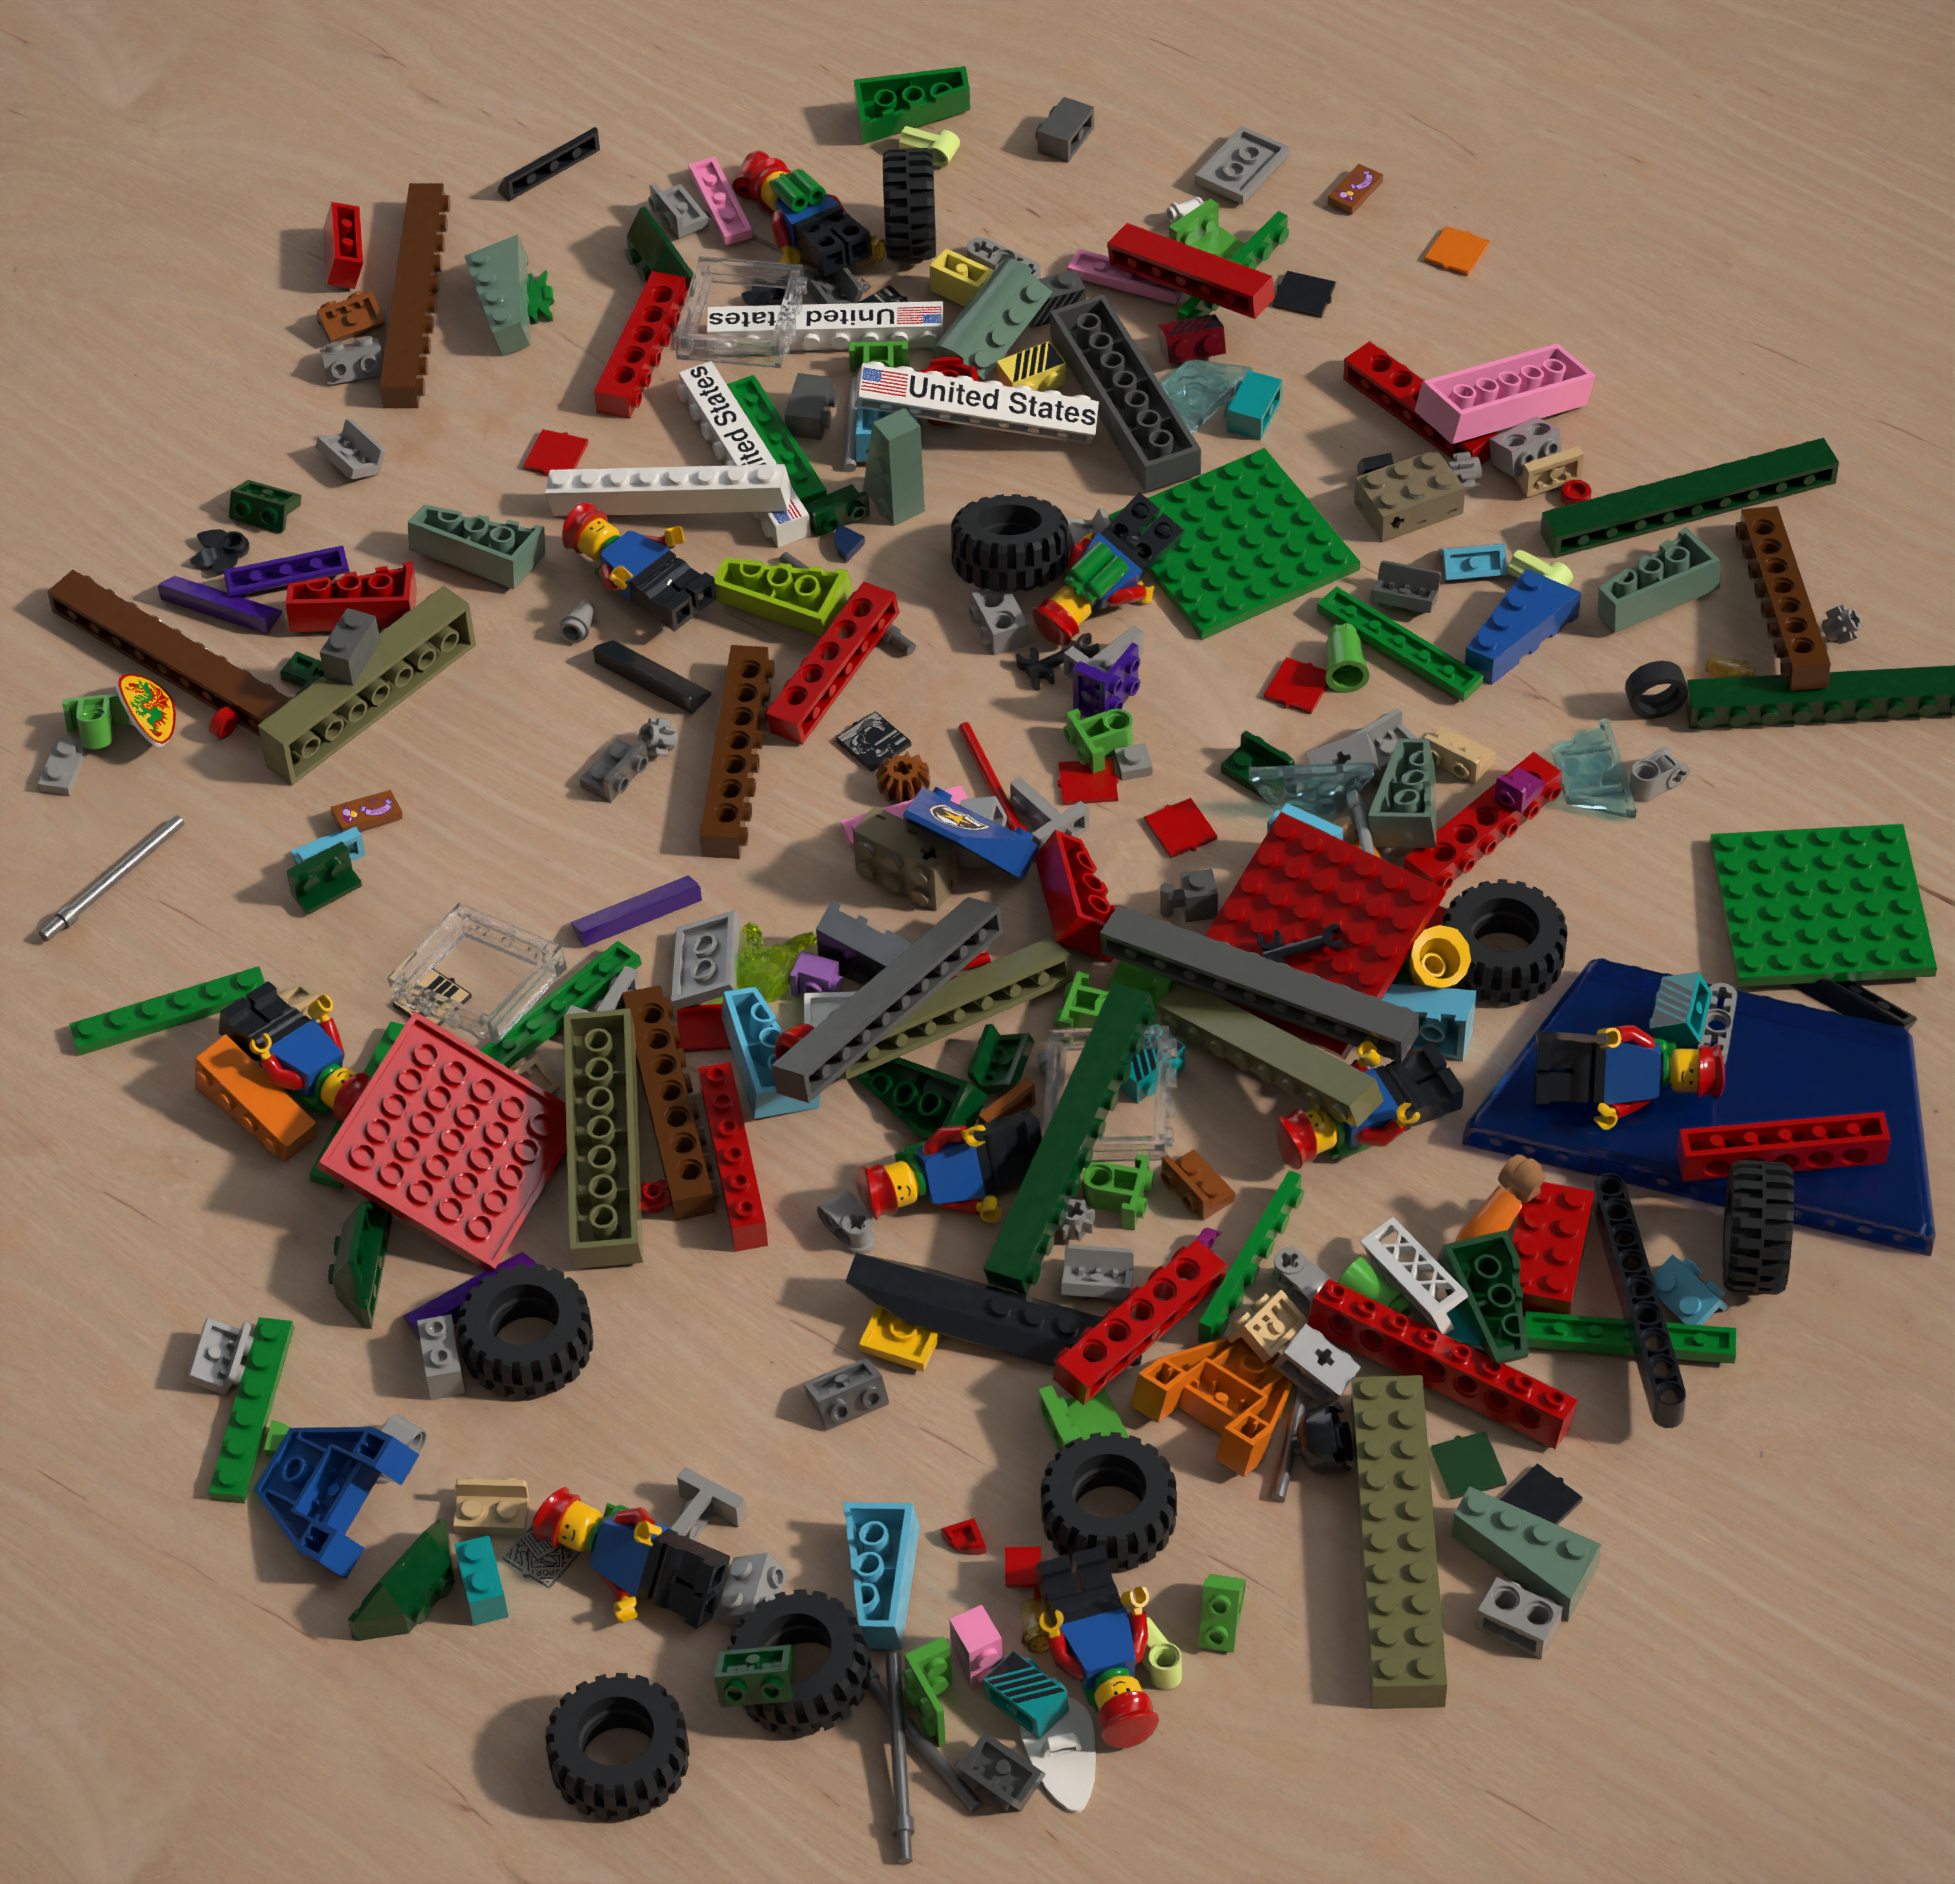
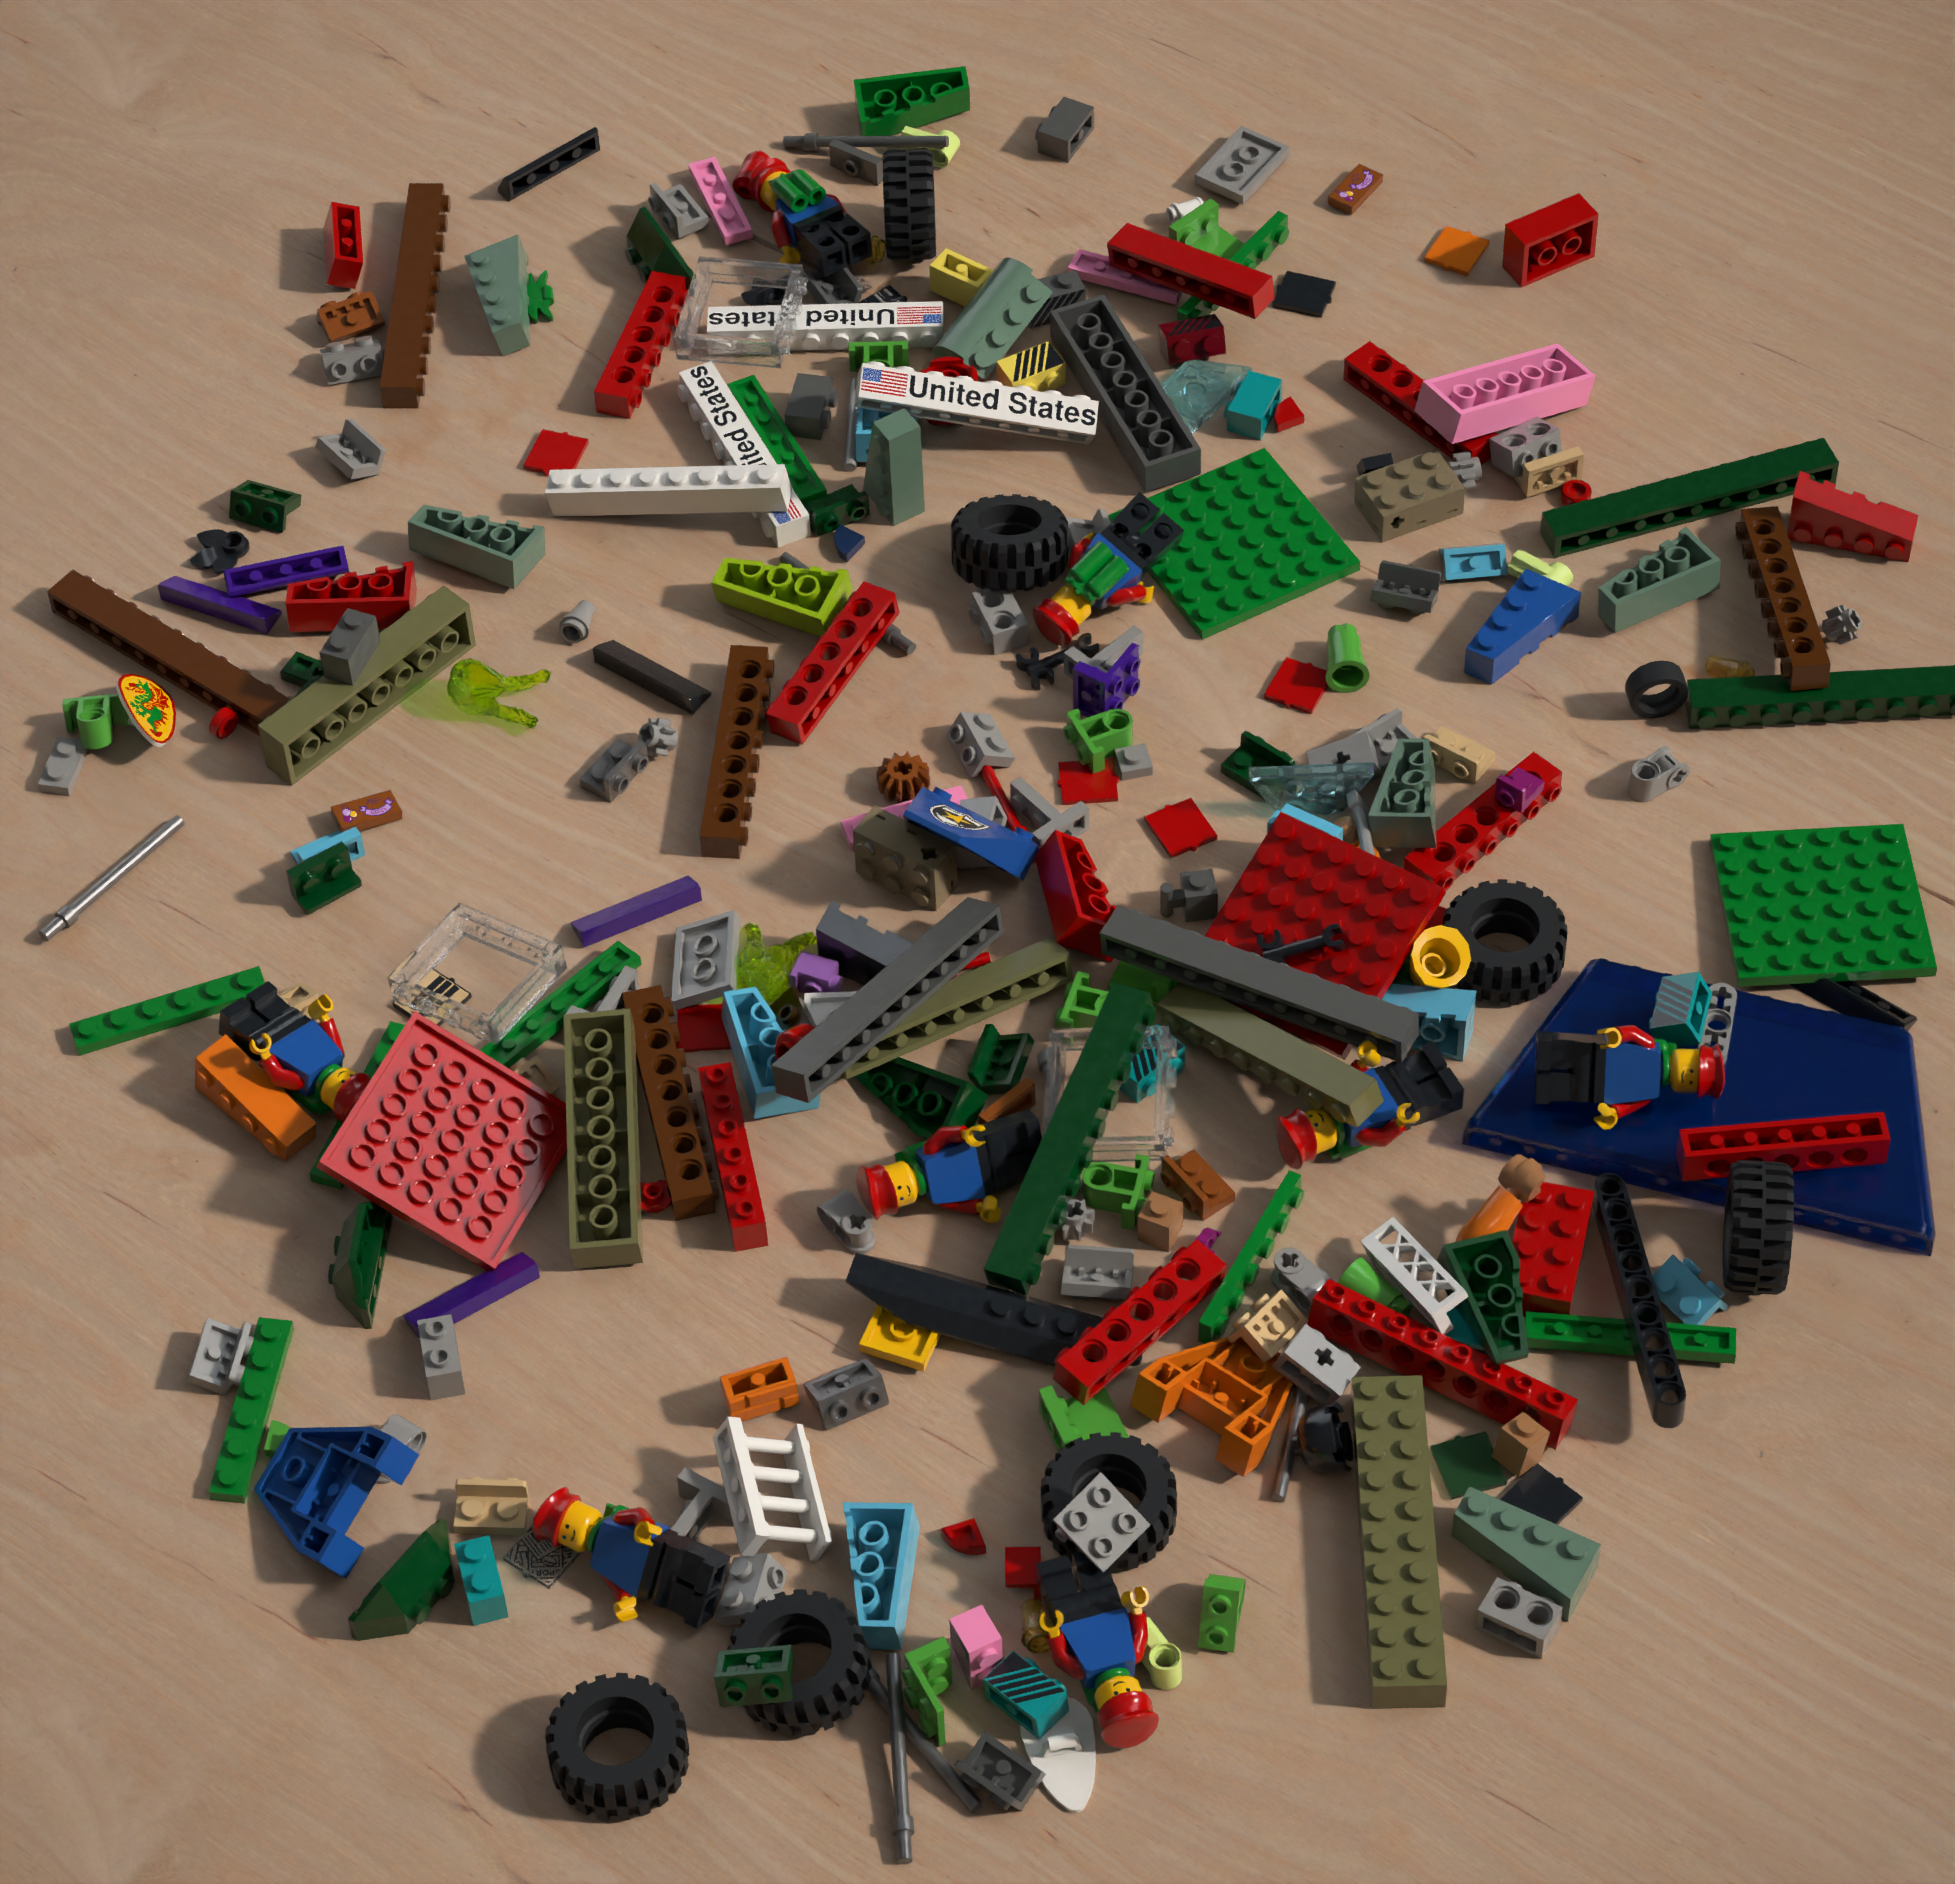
(476, 686): none -> clear neon green hair
(533, 1366): black tyre -> none
(640, 566): piece -> none
(747, 1502): none -> white fence
(759, 1389): none -> orange brick
(791, 1010): none -> dark brown plate
(813, 141): none -> dark grey bar
(856, 162): none -> dark grey plate
(873, 741): piece -> none
(979, 742): none -> light grey bracket
(989, 253): light grey beam -> none
(1100, 1522): none -> light grey hinge
(1160, 1221): none -> medium nougat brick
(1287, 415): none -> red tile
(1401, 644): green plate -> none
(1520, 1444): none -> medium nougat brick
(1550, 240): none -> red brick
(1594, 772): clear light blue wing -> none
(1849, 521): none -> red wedge

